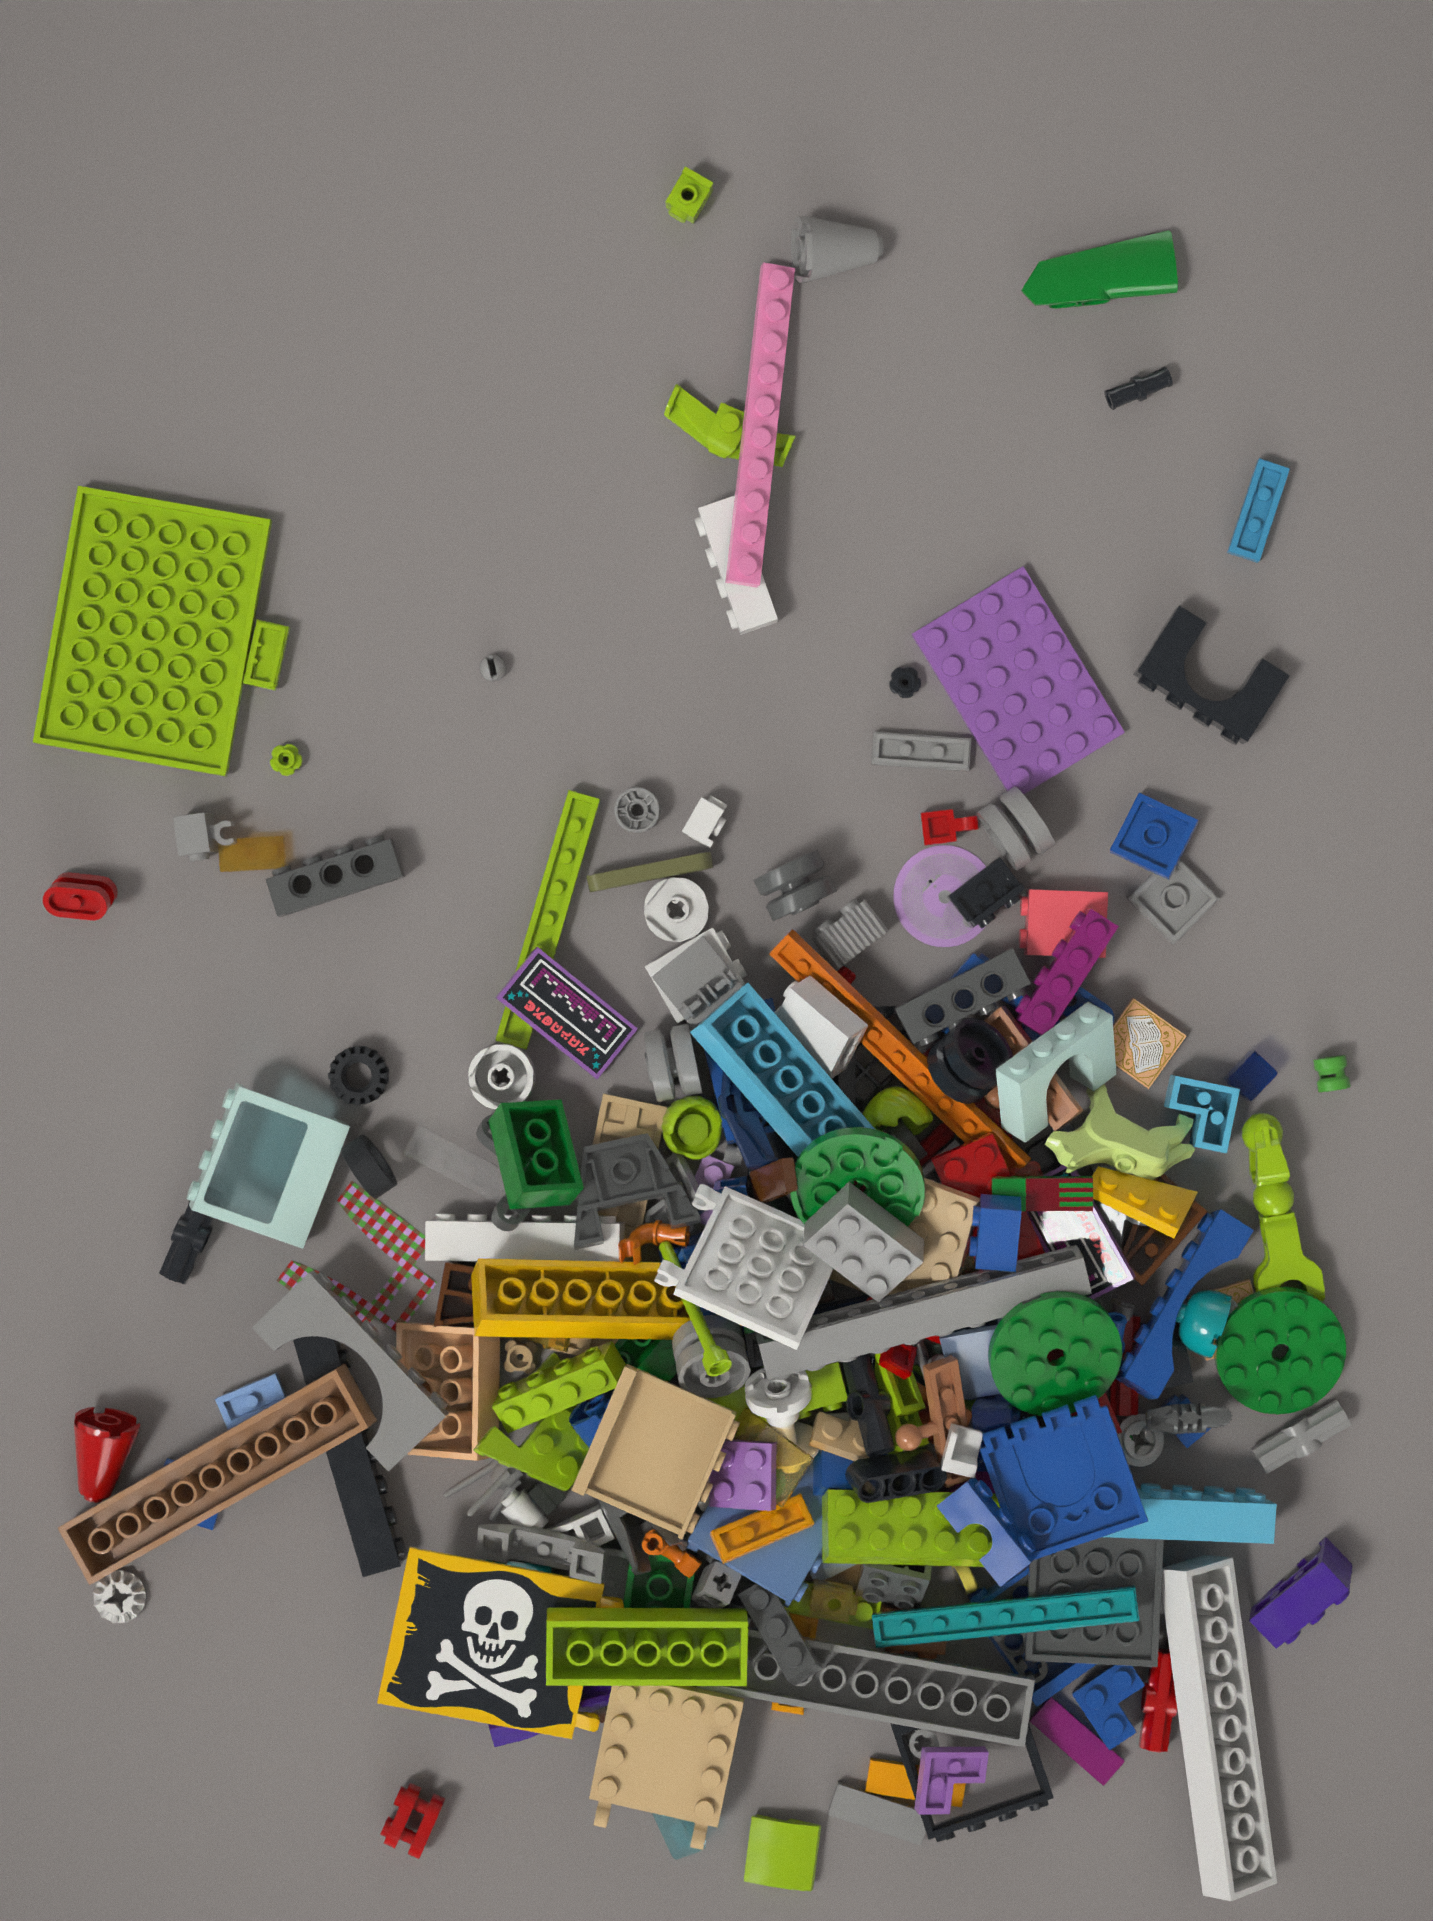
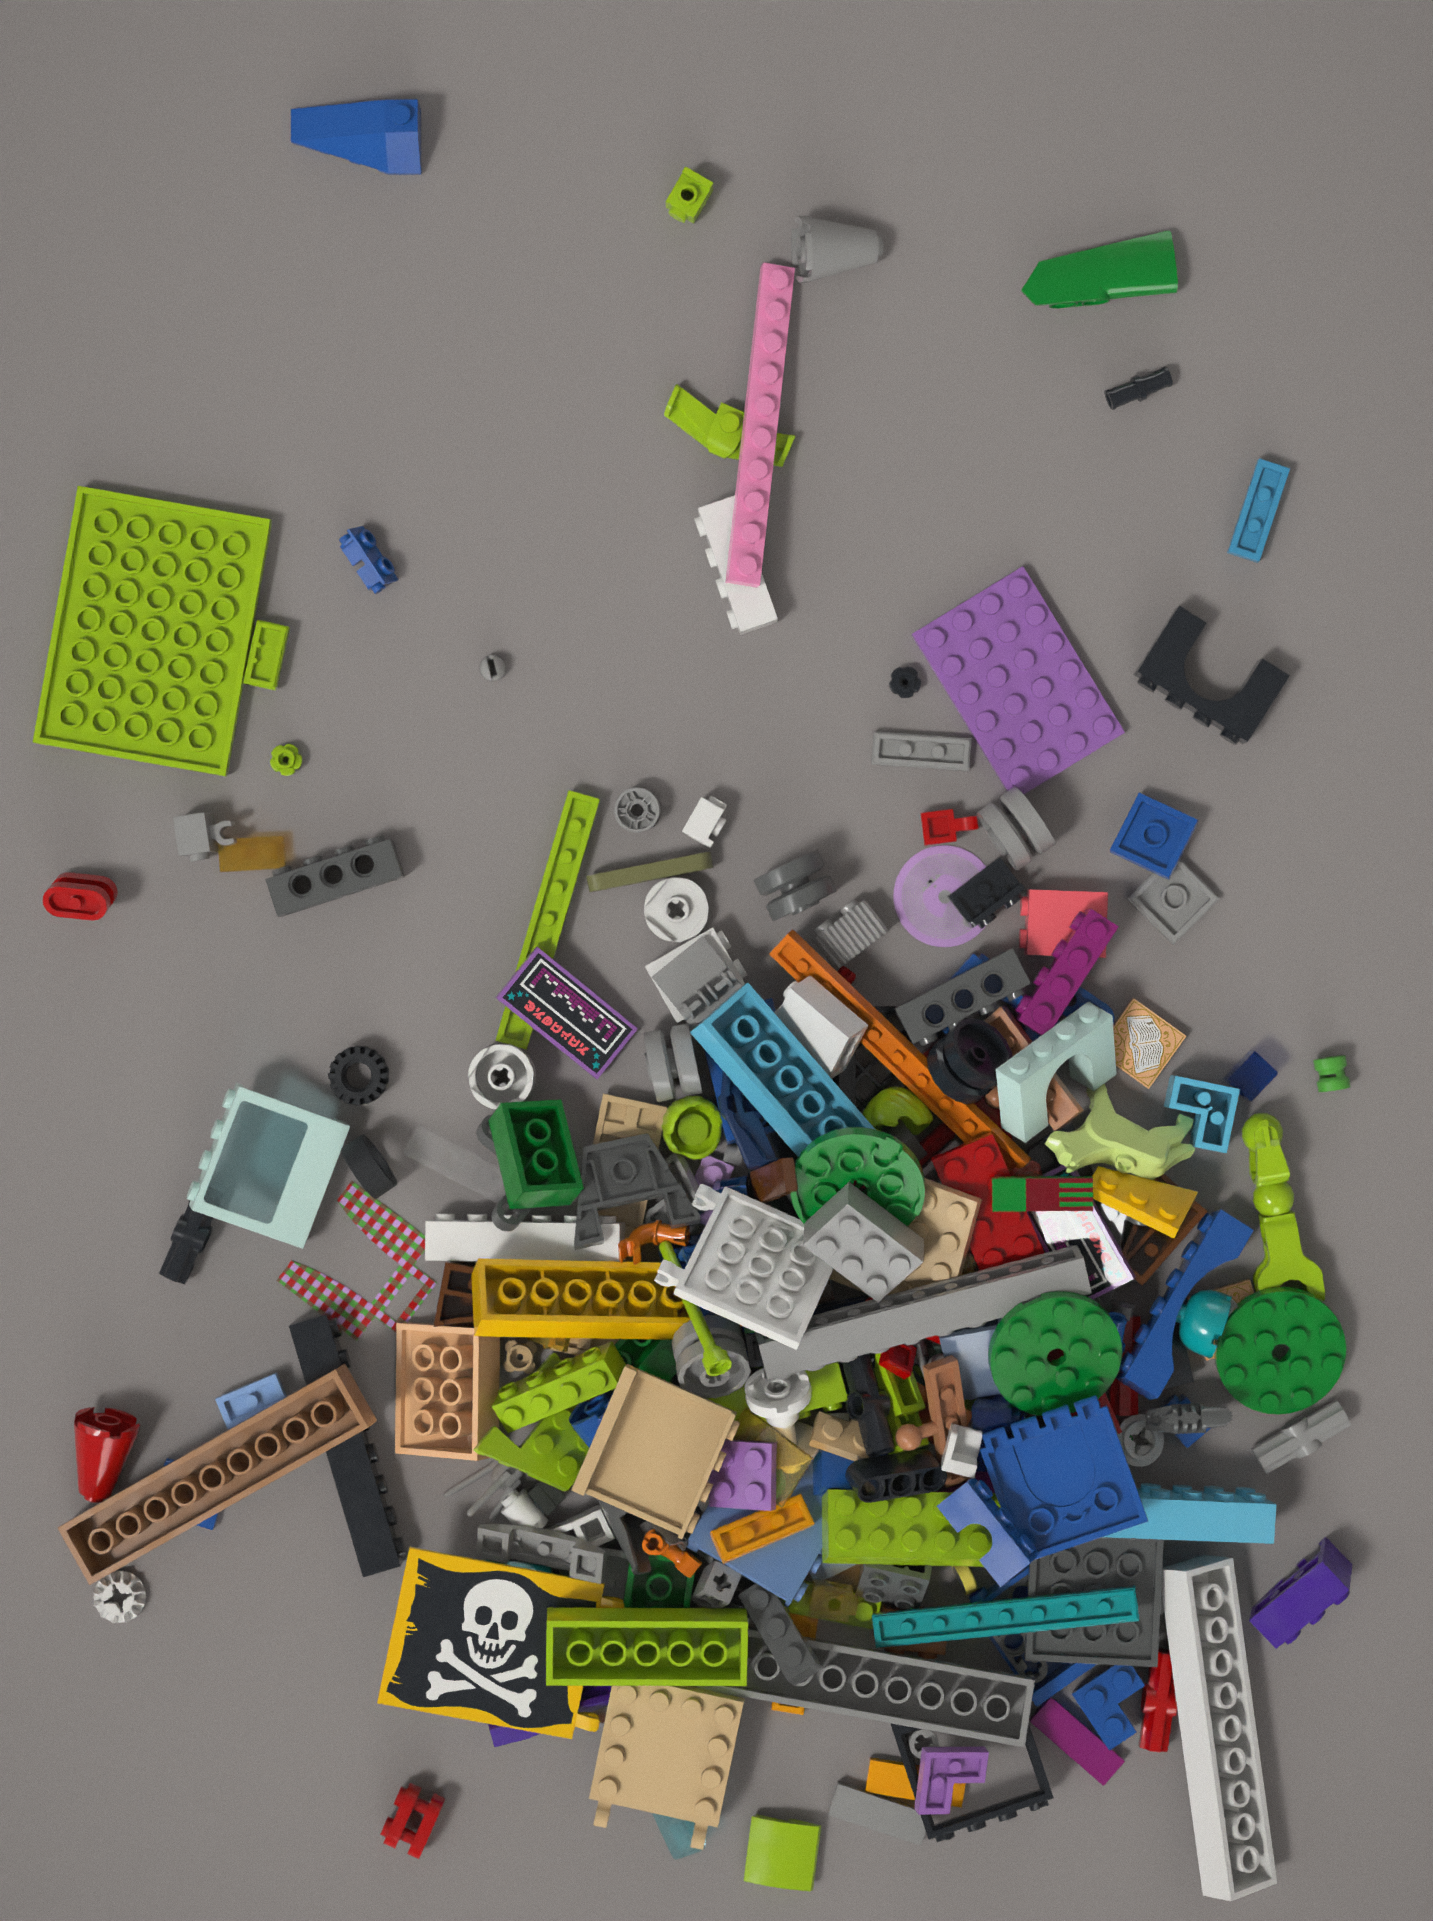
(361, 546): none -> blue hinge
(365, 133): none -> blue wedge
(408, 1406): light grey arch -> none
(997, 1232): blue brick -> none

